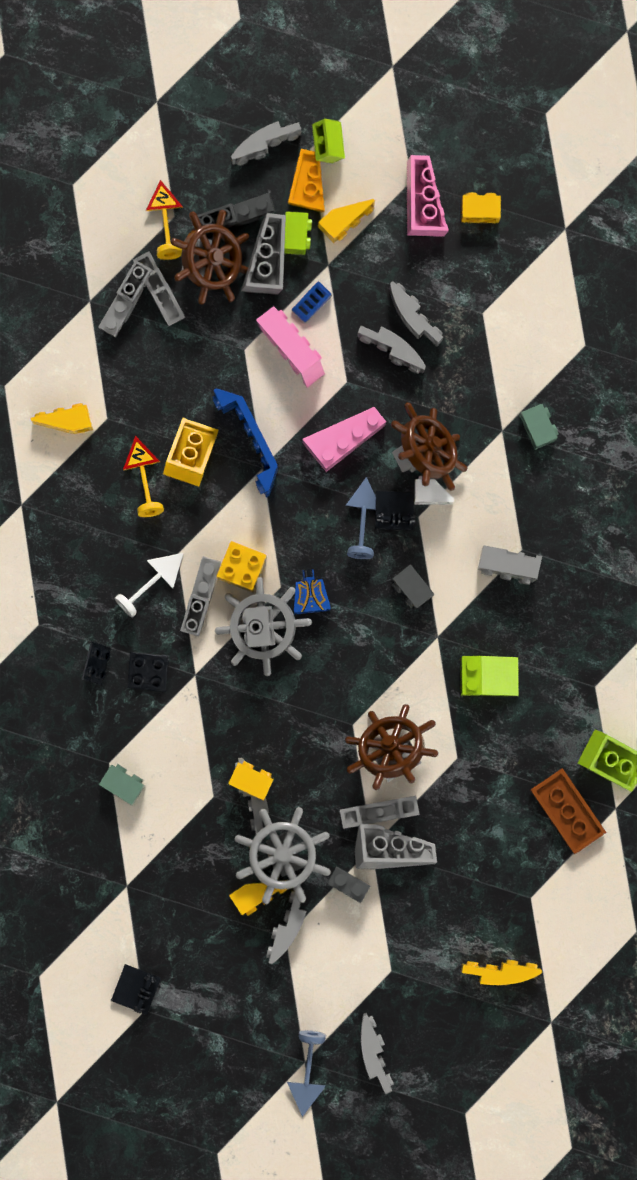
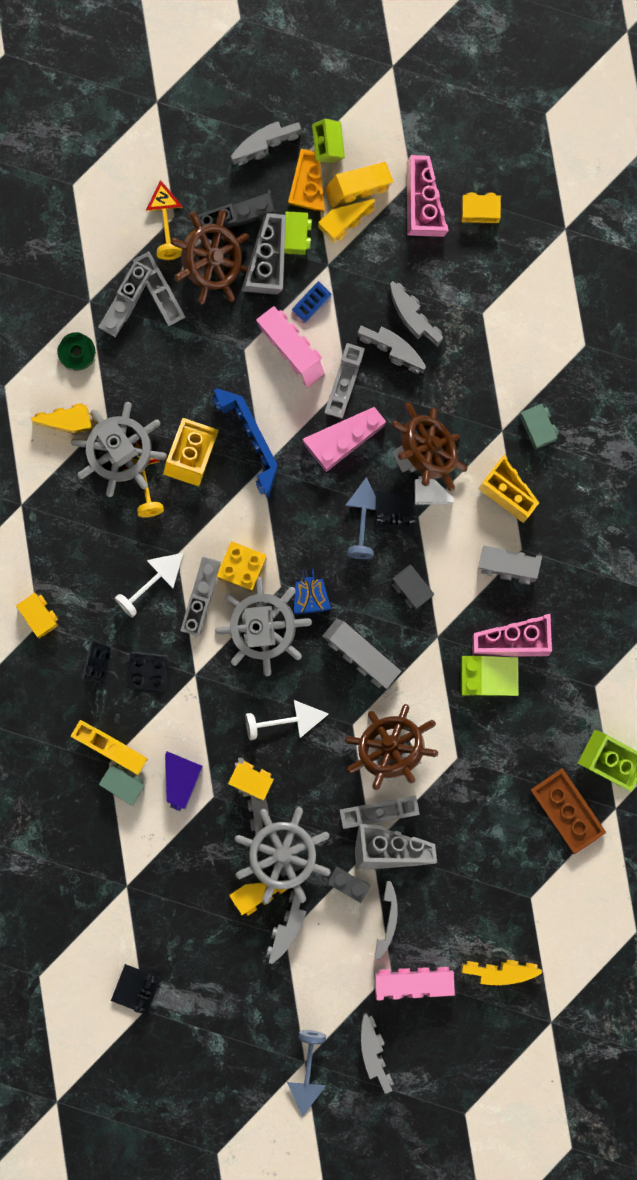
(37, 615): none -> yellow brick
(67, 346): none -> dark green plate
(109, 747): none -> yellow slope
(111, 437): none -> light grey piece
(180, 780): none -> dark purple slope
(305, 717): none -> white piece
(344, 381): none -> light grey slope
(358, 184): none -> yellow wedge
(361, 653): none -> light grey wedge
(382, 945): none -> light grey slope
(414, 984): none -> bright pink wedge
(509, 491): none -> yellow wedge
(515, 639): none -> bright pink wedge

